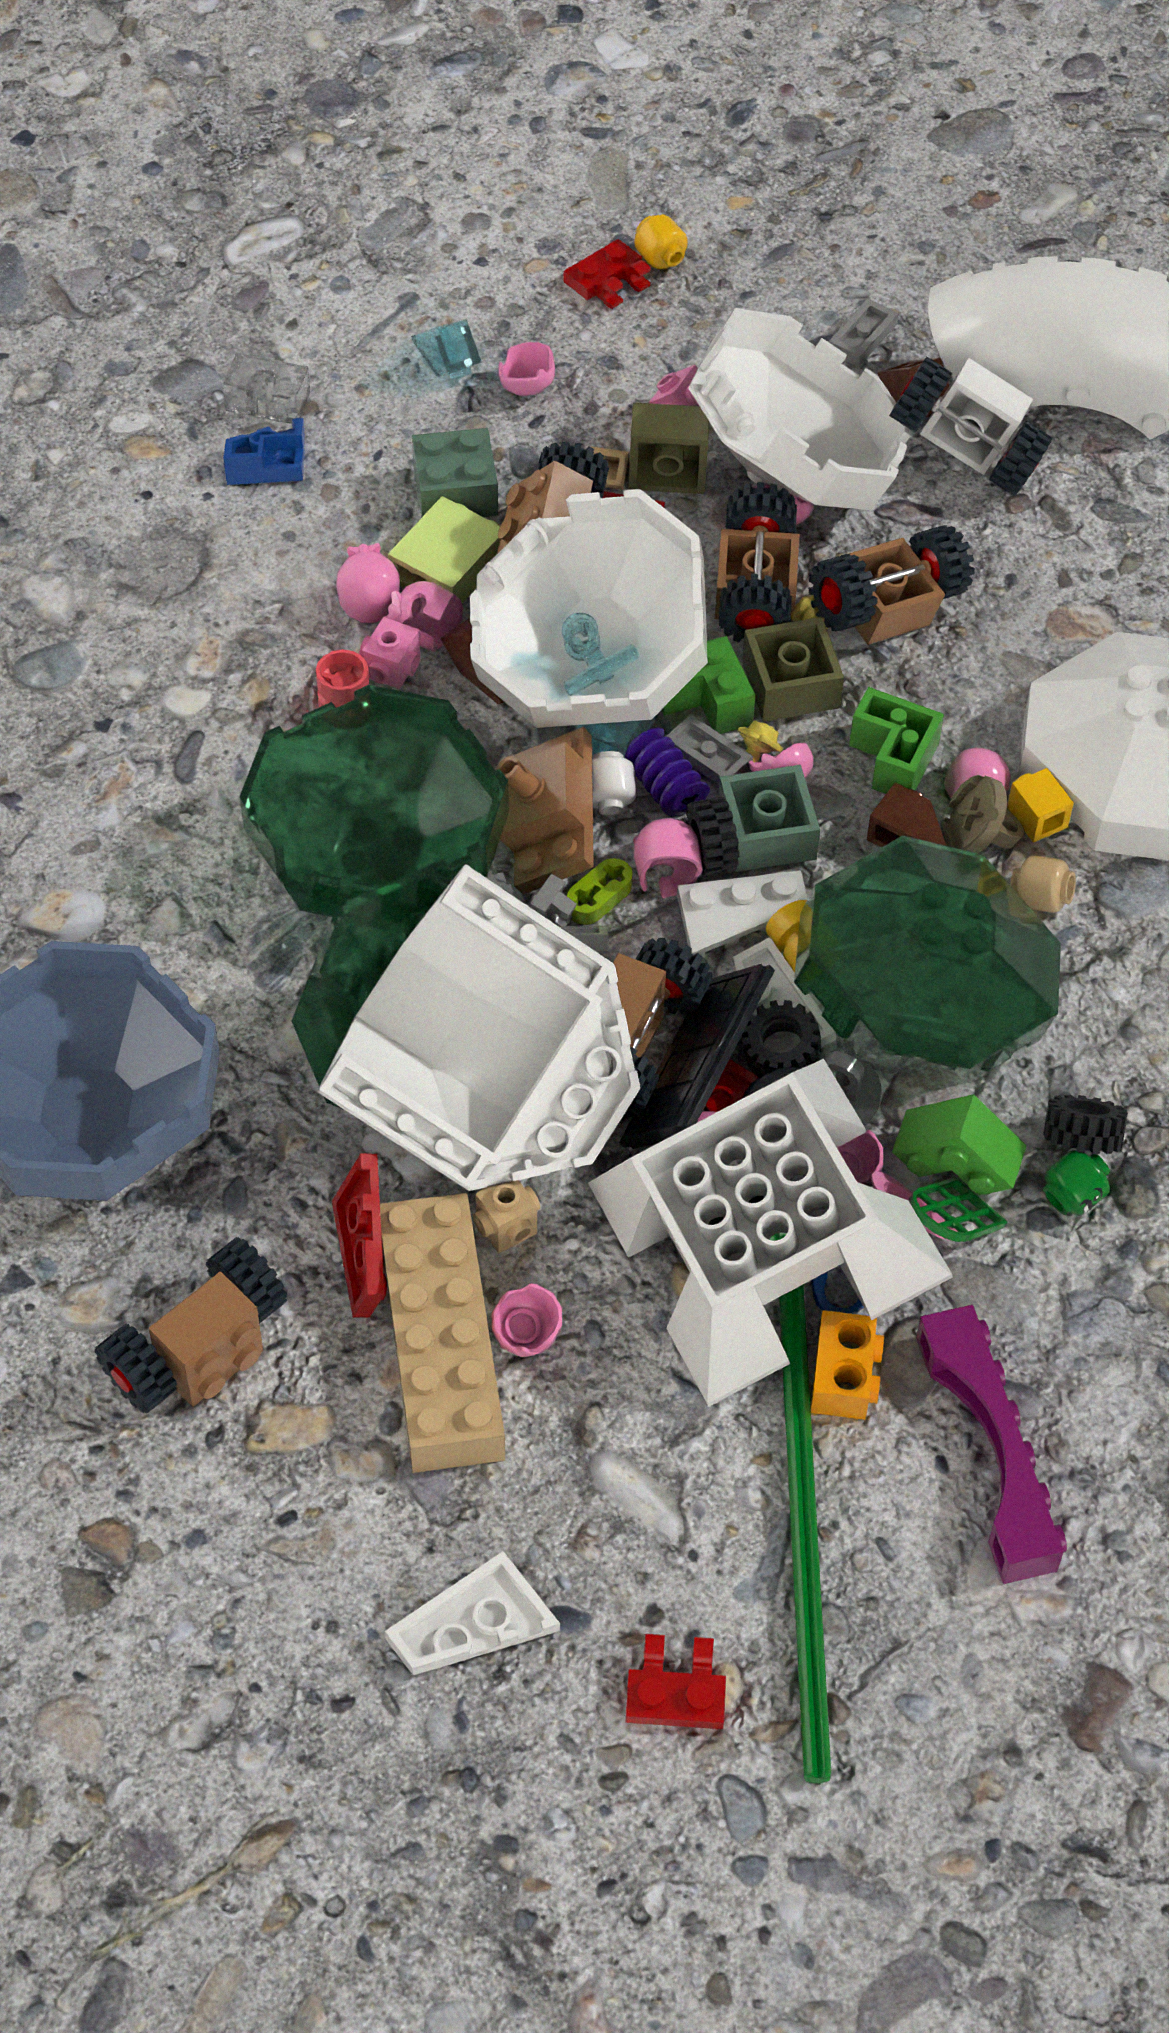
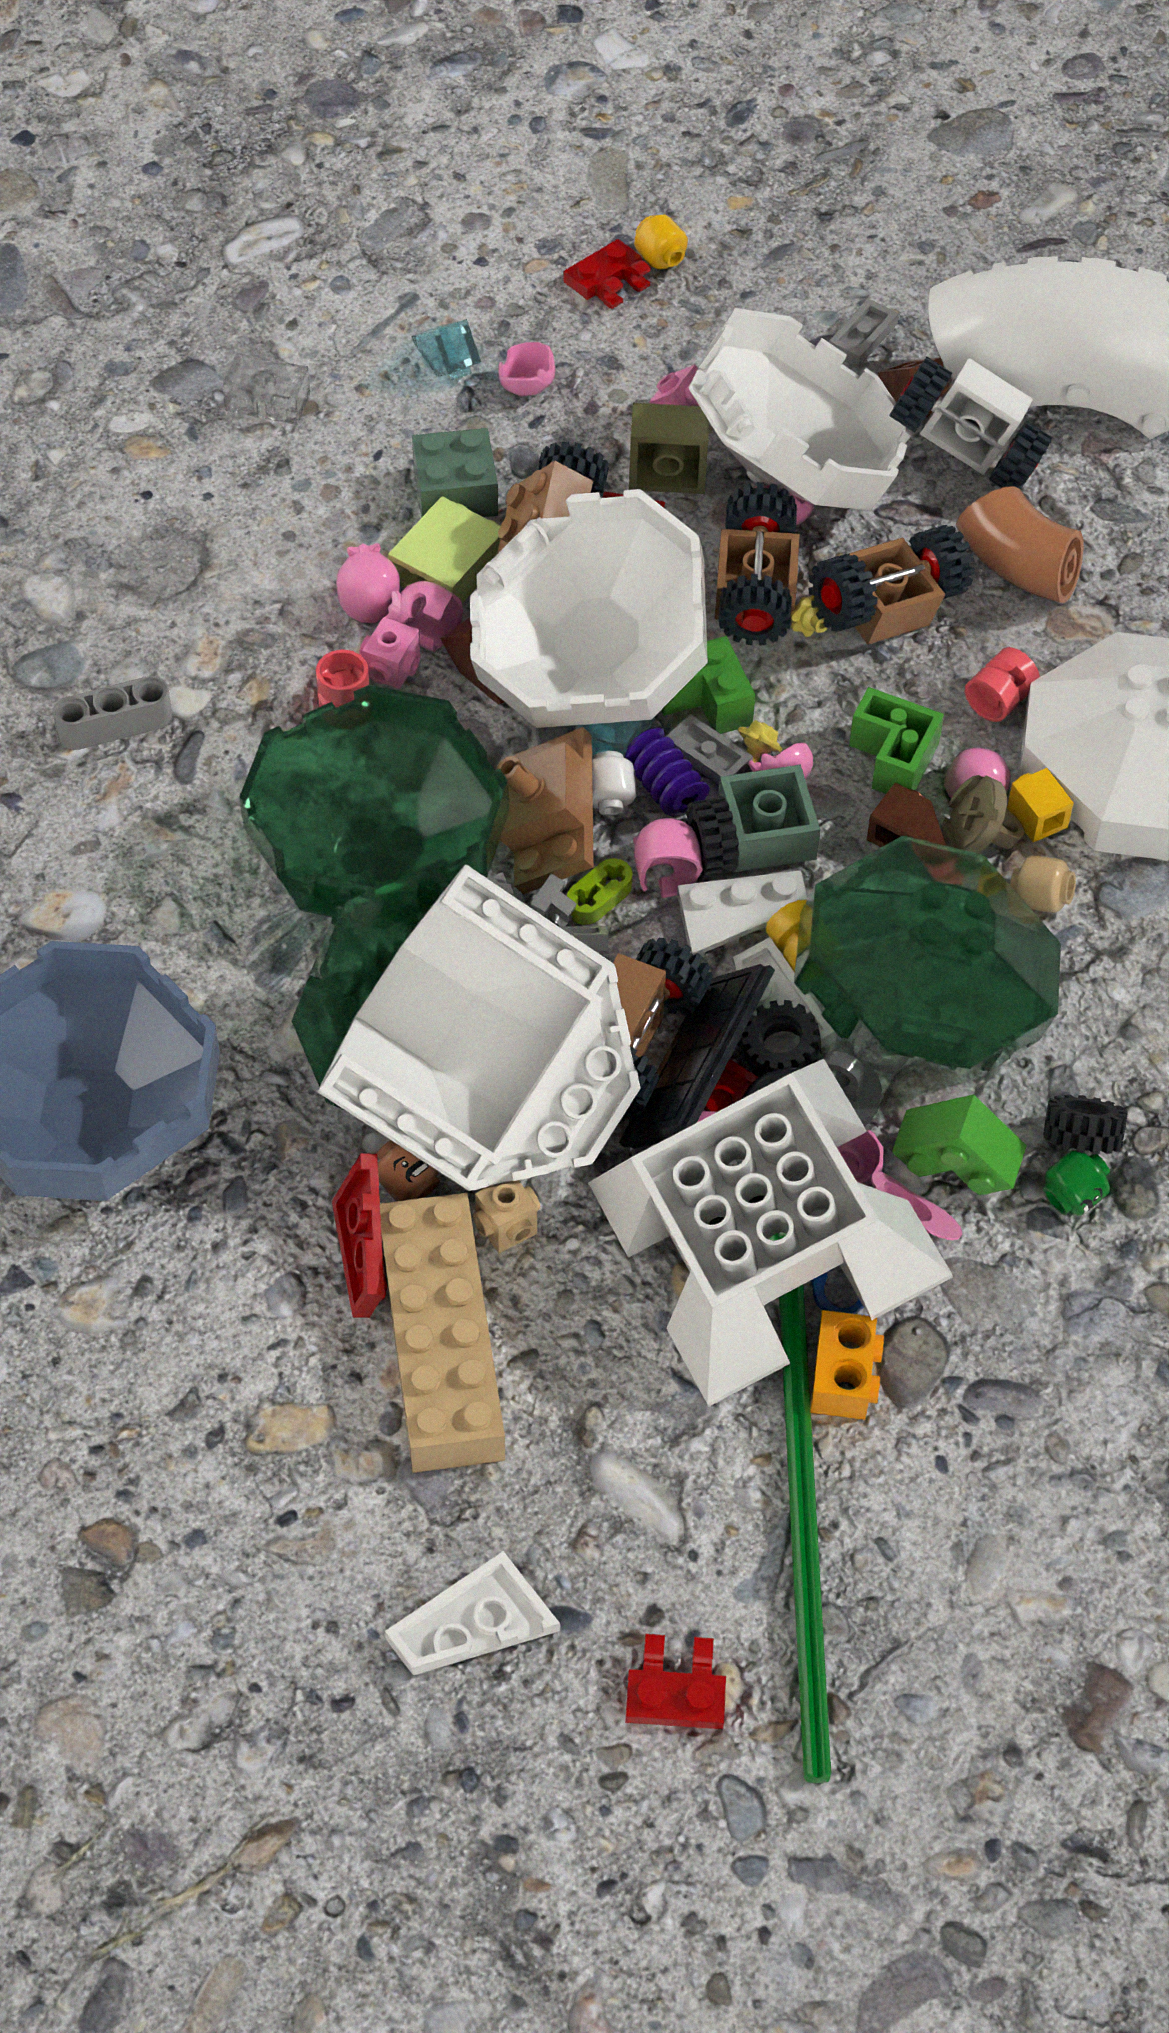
(112, 712): none -> light grey beam
(201, 1337): brick -> none
(266, 456): blue slope -> none
(405, 1174): none -> nougat head
(527, 1320): bright pink hair -> none
(600, 668): clear light blue piece -> none
(617, 465): tan slope -> none
(792, 669): olive brick -> none
(950, 1221): green window -> none
(960, 1359): magenta arch -> none
(1001, 684): none -> coral wheel
(1023, 544): none -> nougat brick

